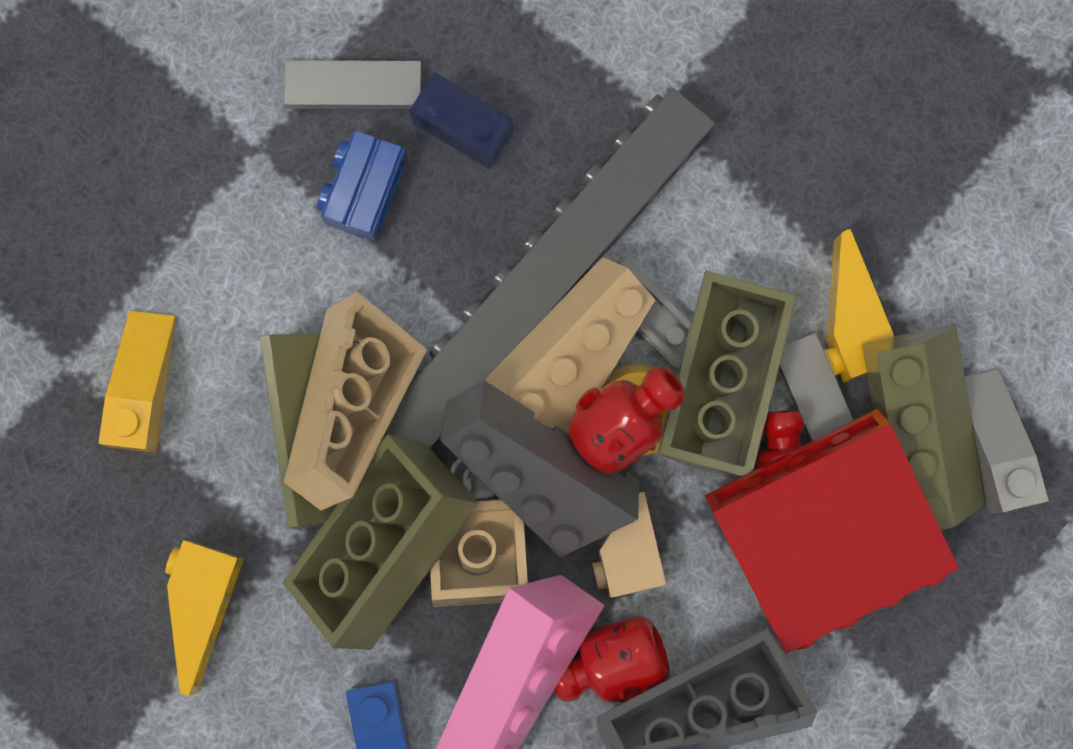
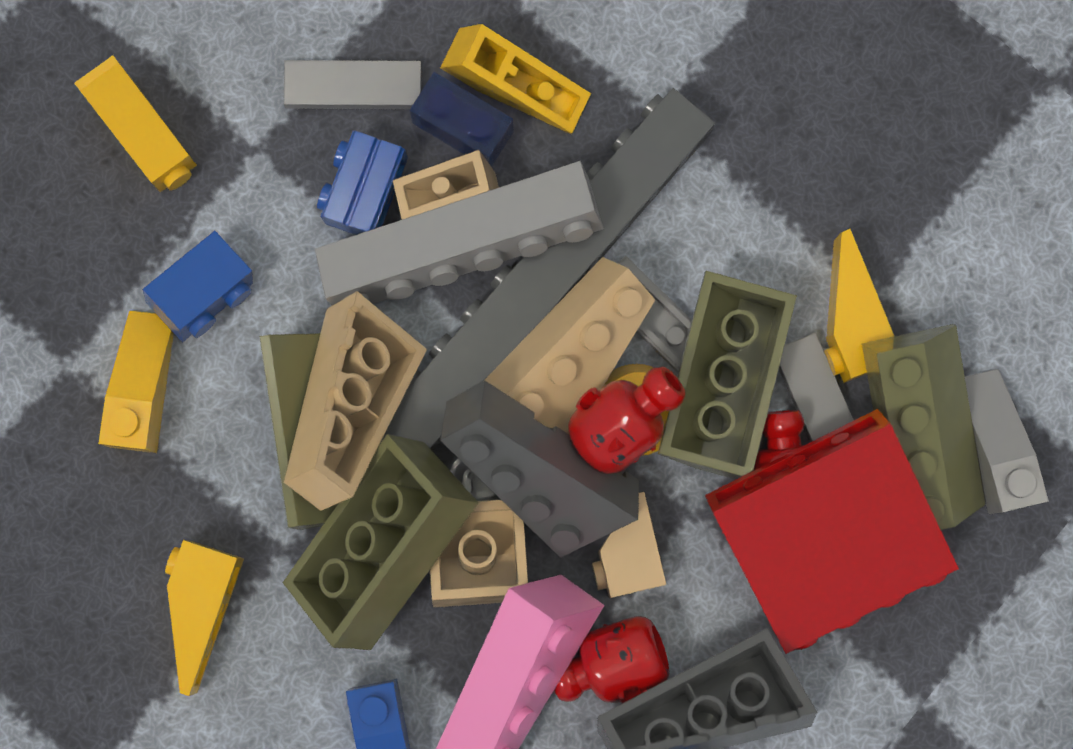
(136, 125): none -> yellow slope
(199, 287): none -> blue brick
(444, 184): none -> tan slope
(462, 237): none -> light grey brick
(514, 77): none -> yellow slope

